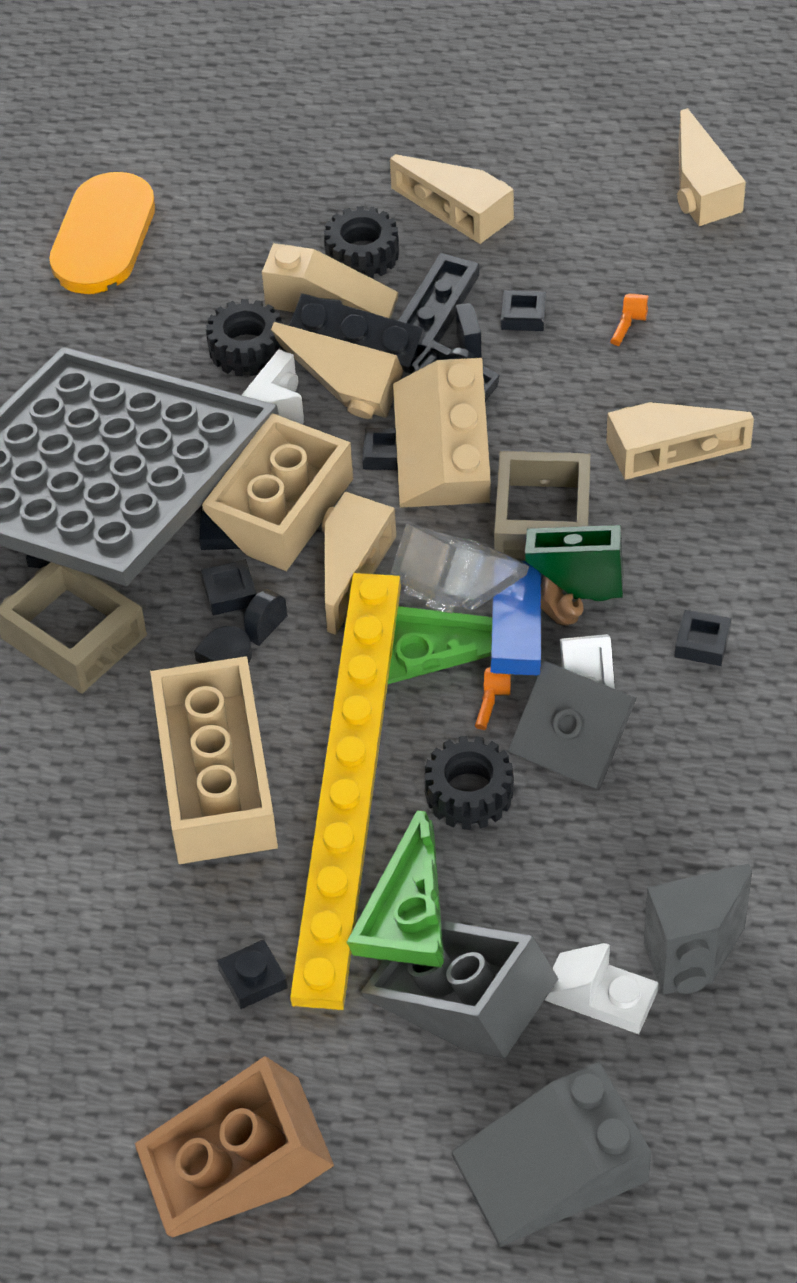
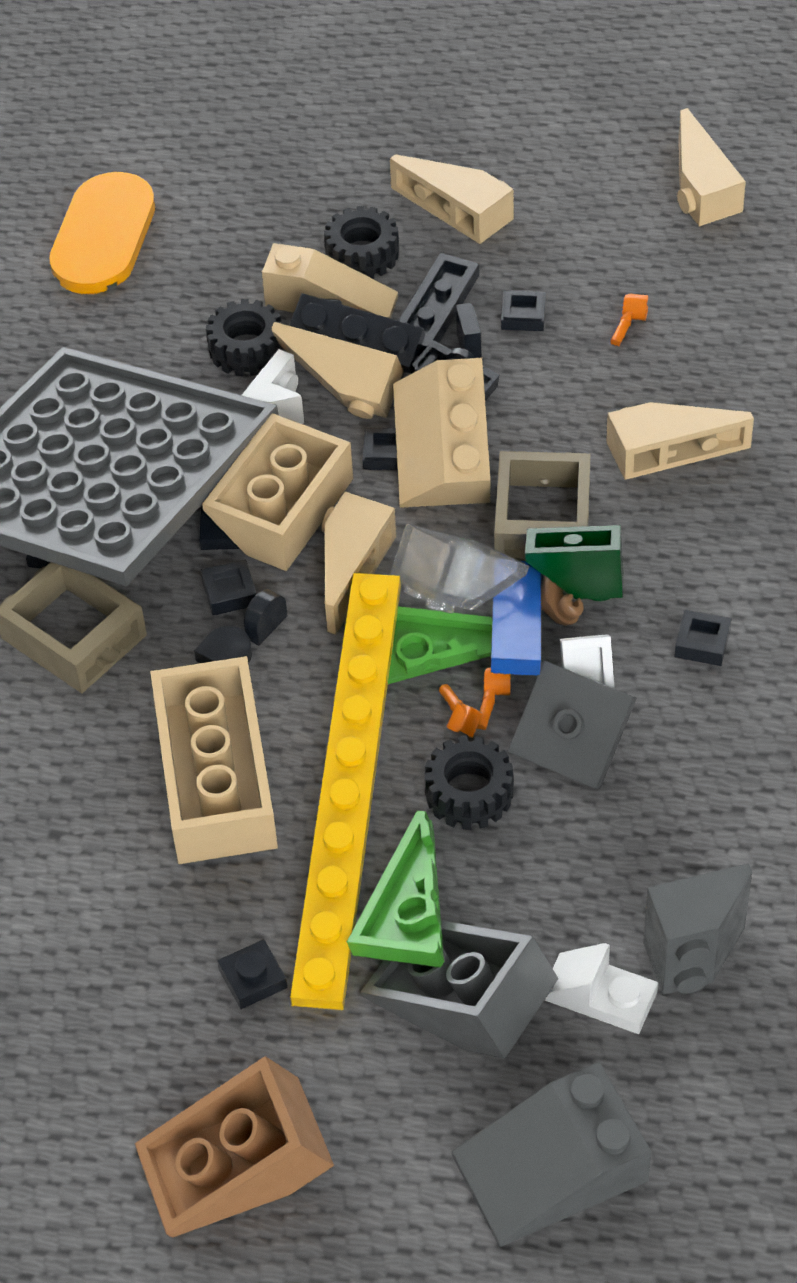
(464, 717): none -> orange hand

